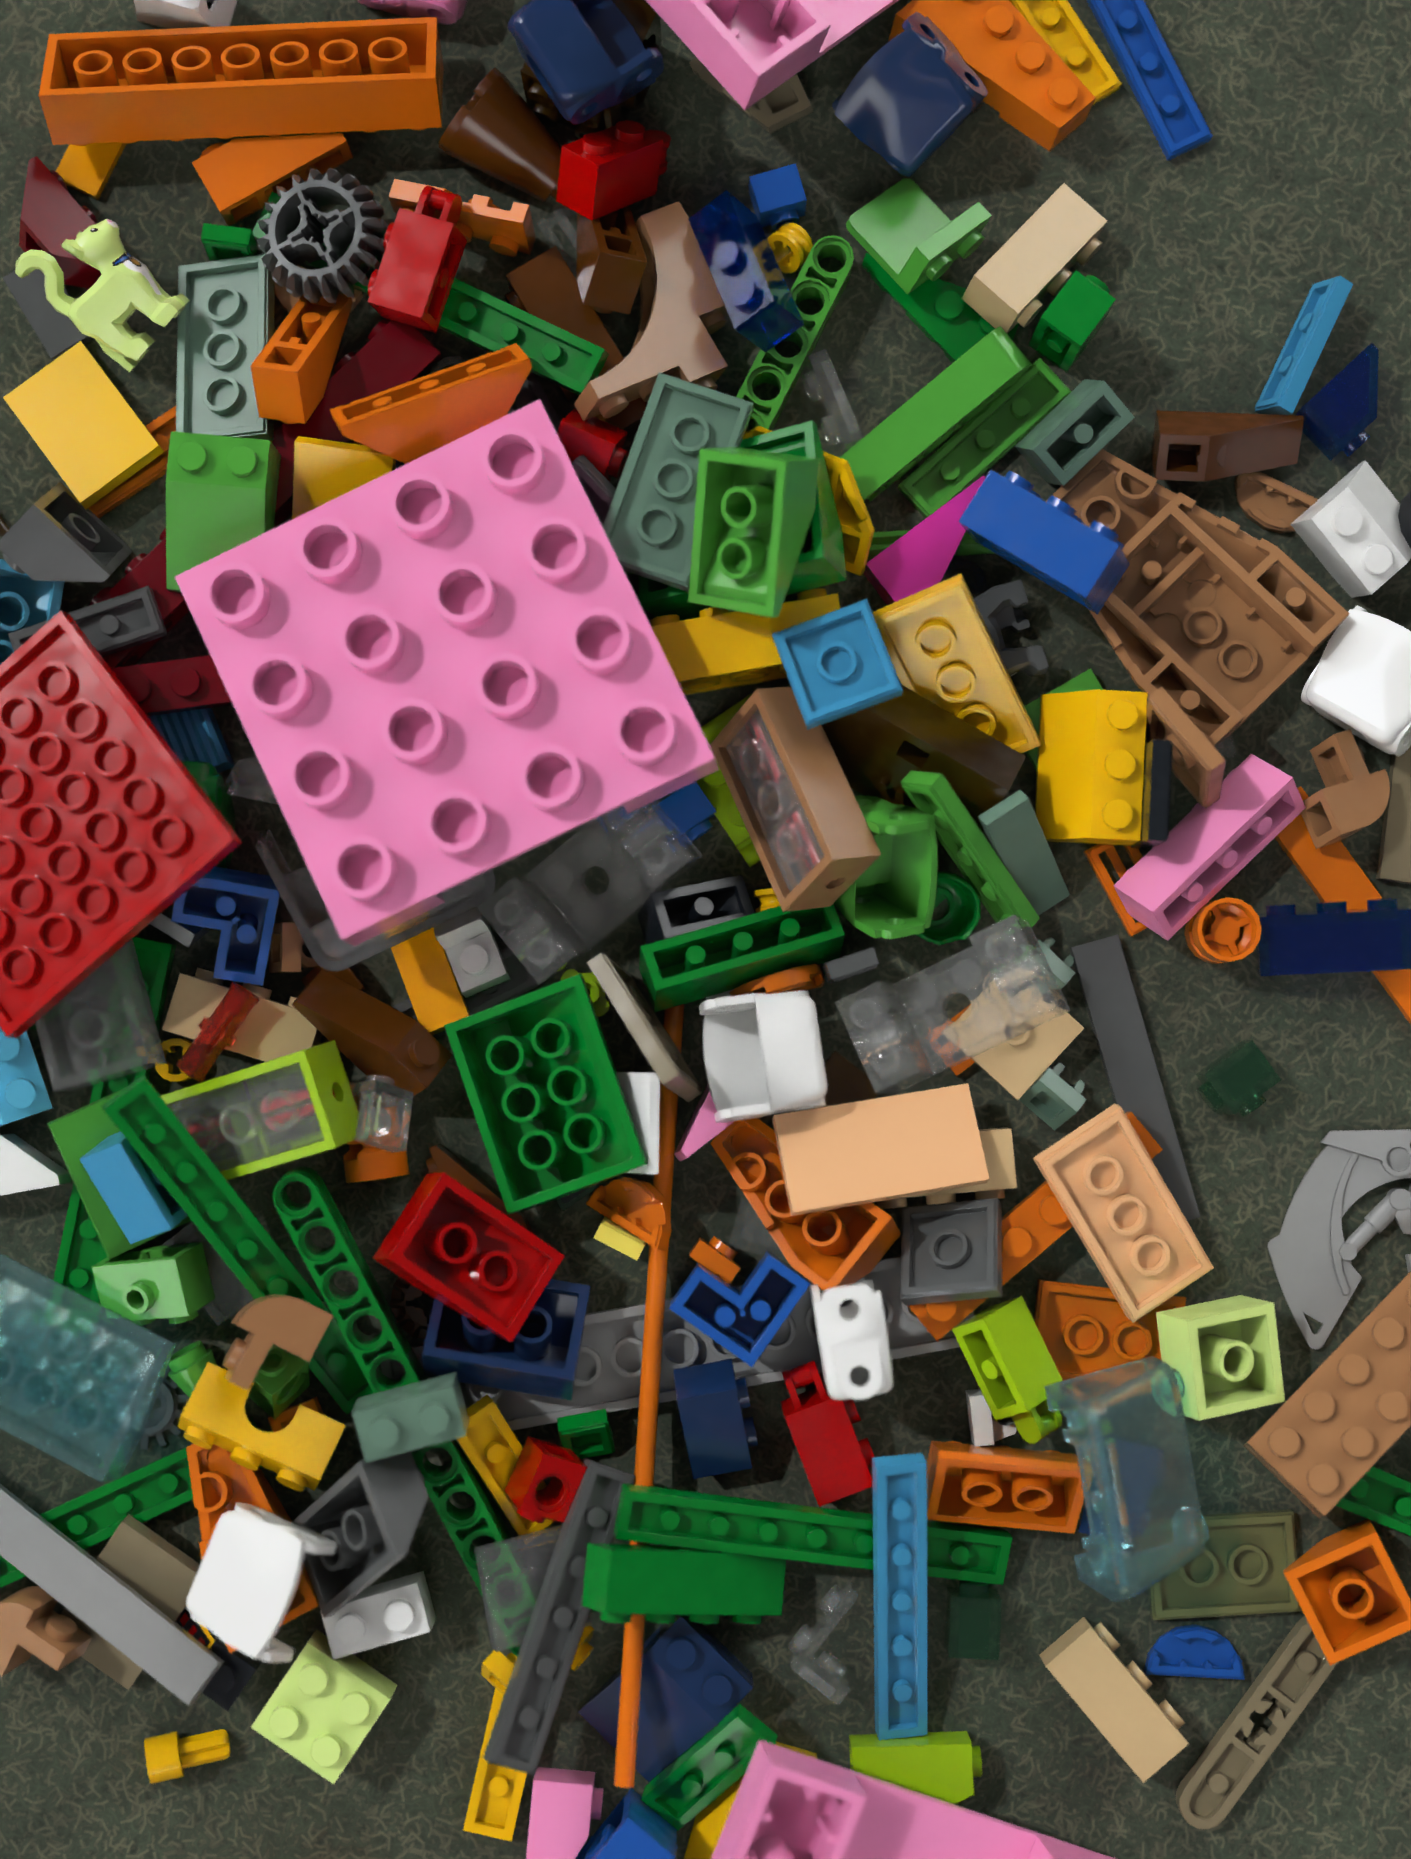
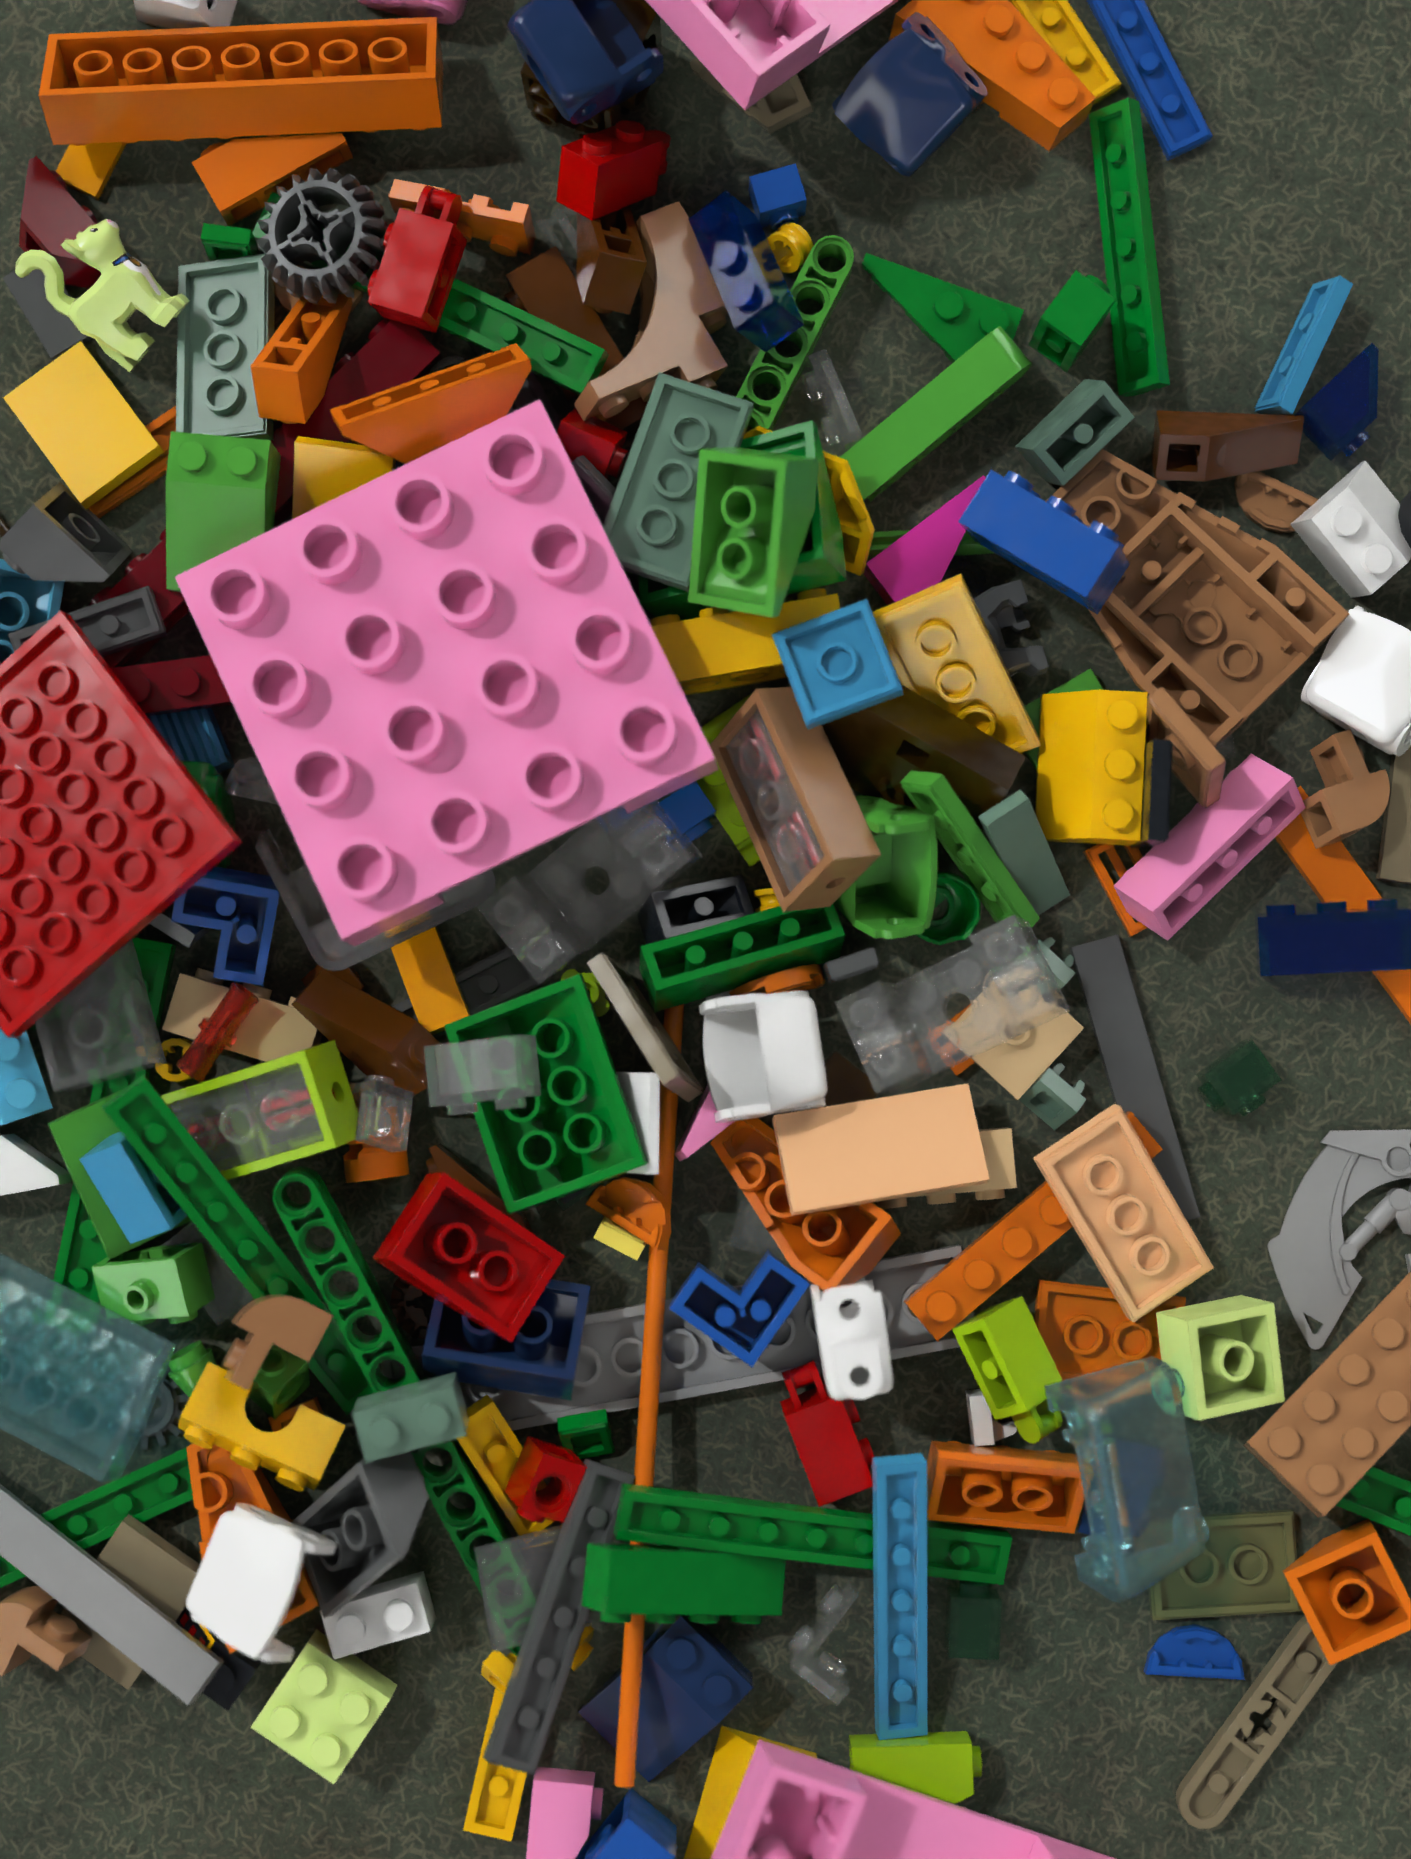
(169, 1755): yellow piece -> none
(286, 950): medium nougat tile -> none
(472, 952): white slope -> none
(482, 1072): none -> clear brick
(504, 139): reddish brown cone -> none
(706, 1768): green plate -> none
(713, 1418): dark blue brick -> none
(716, 1257): orange plate -> none
(913, 235): bright green bracket -> none
(951, 1252): dark grey tile -> none
(984, 439): bright green tile -> none
(1035, 260): tan brick -> none
(1115, 1697): tan brick -> none
(1129, 248): none -> green plate
(1223, 931): orange wheel -> none

